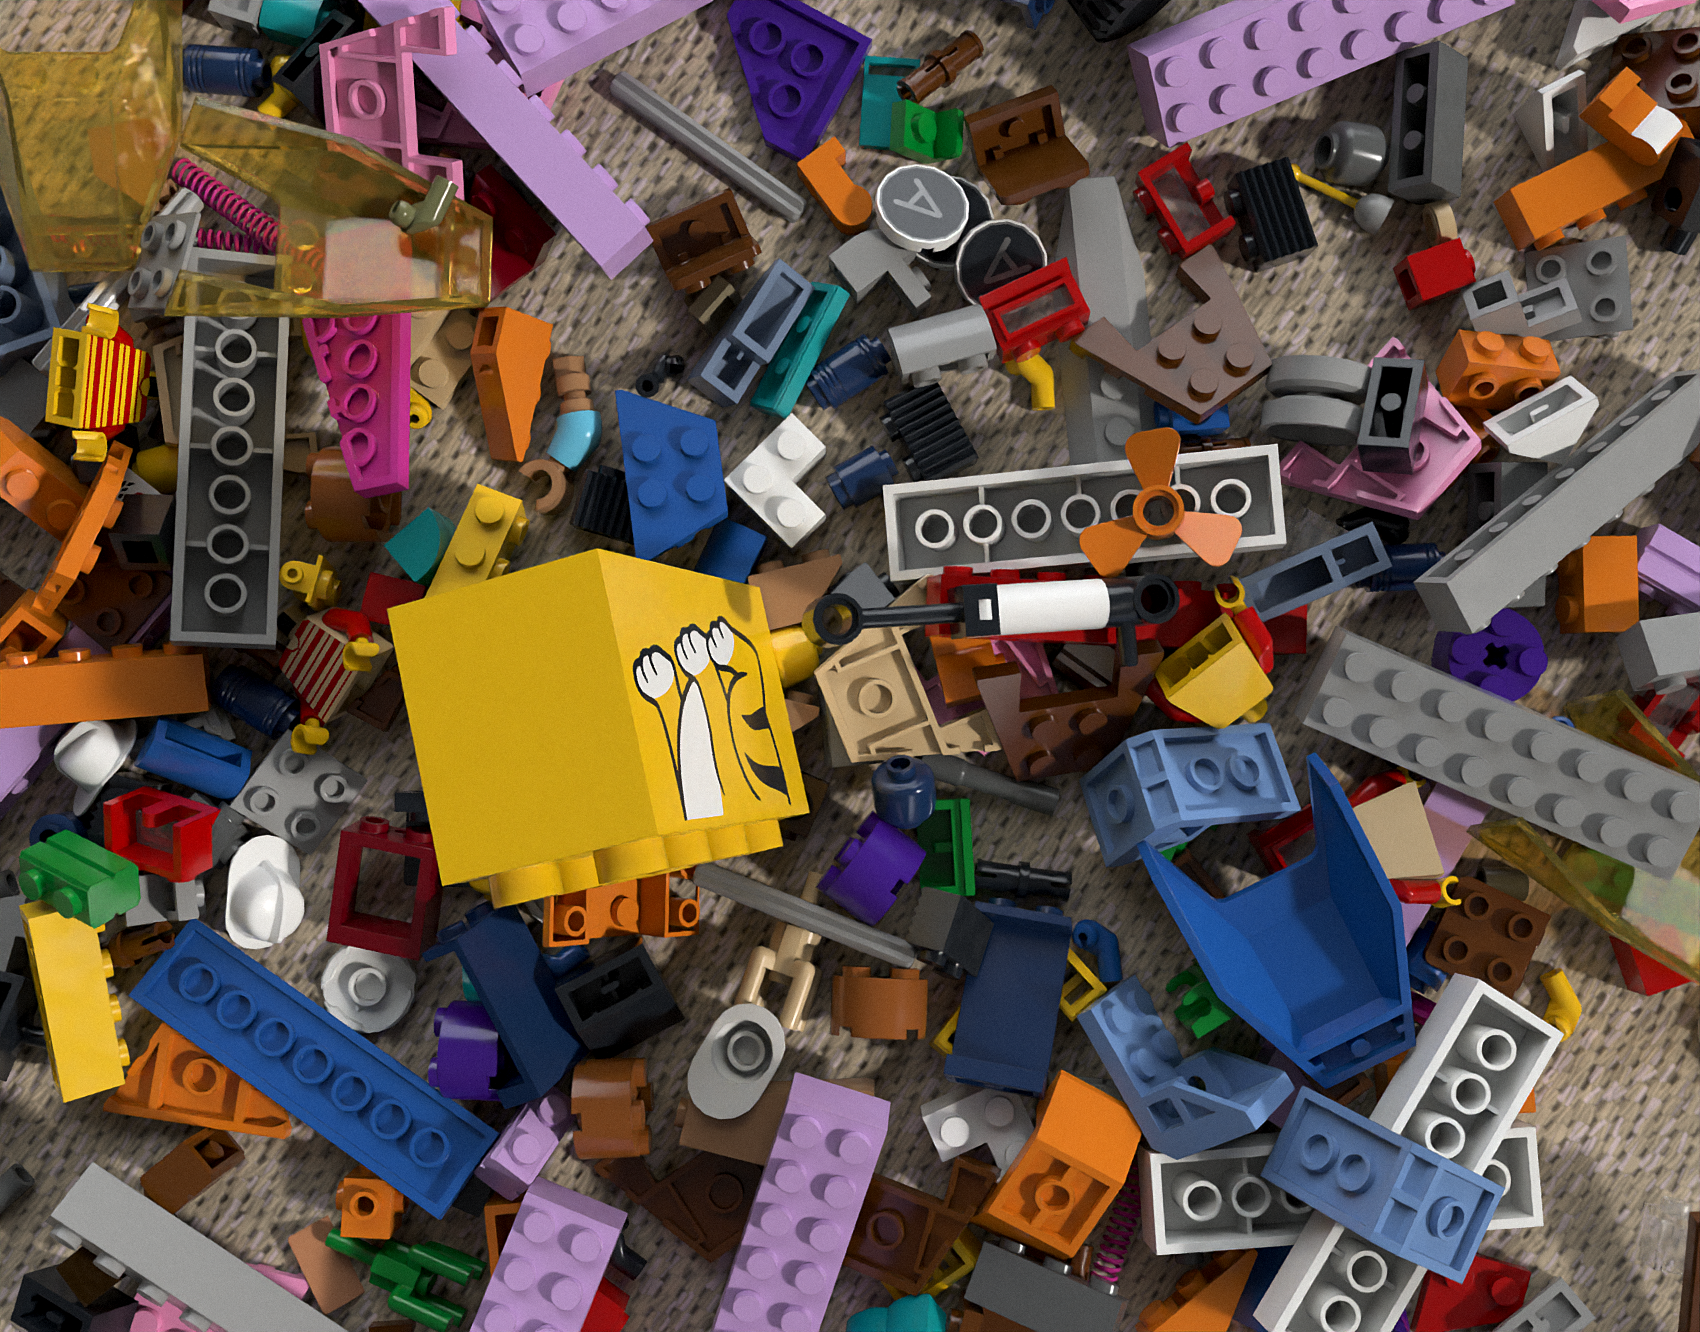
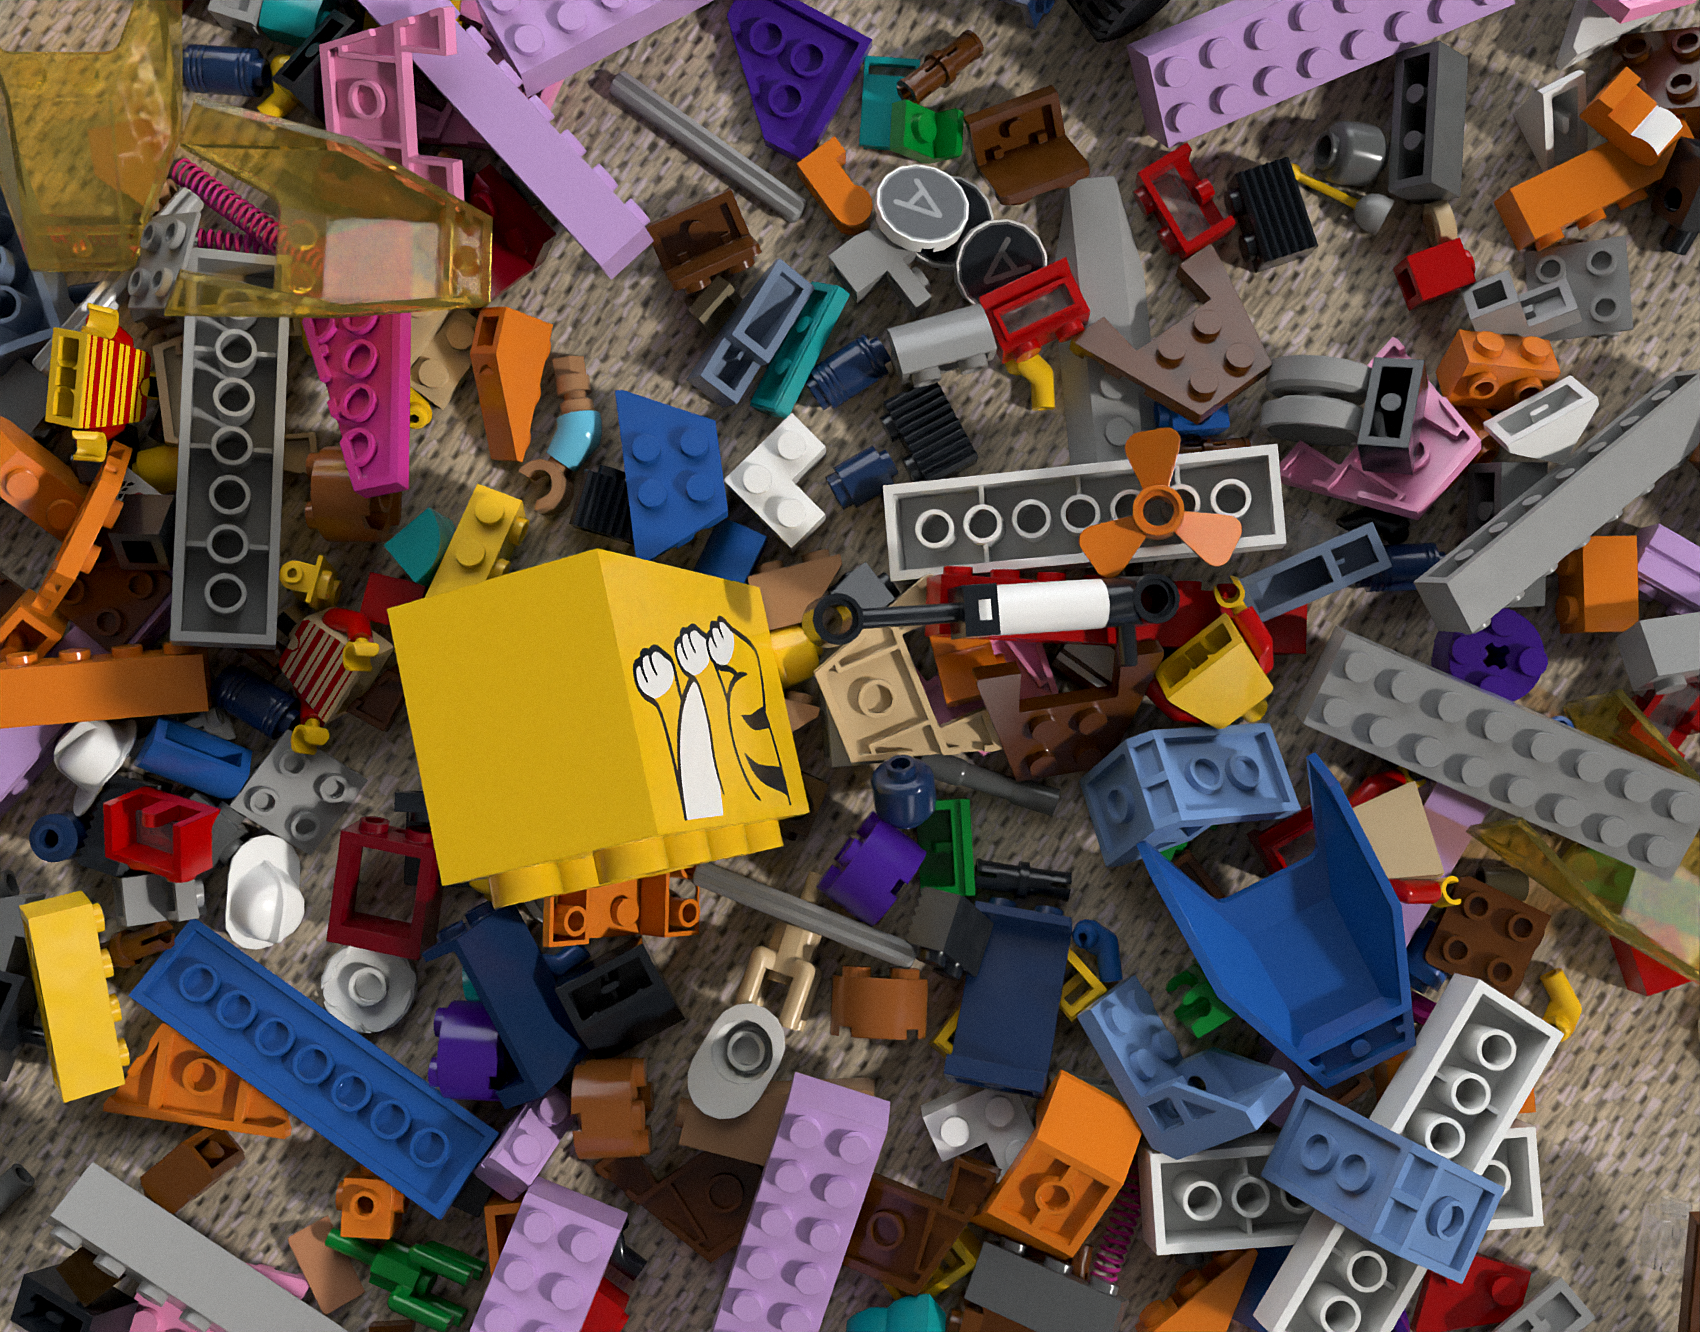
(79, 878): green brick -> none
(426, 213): olive arm -> none
(660, 369): black arm -> none

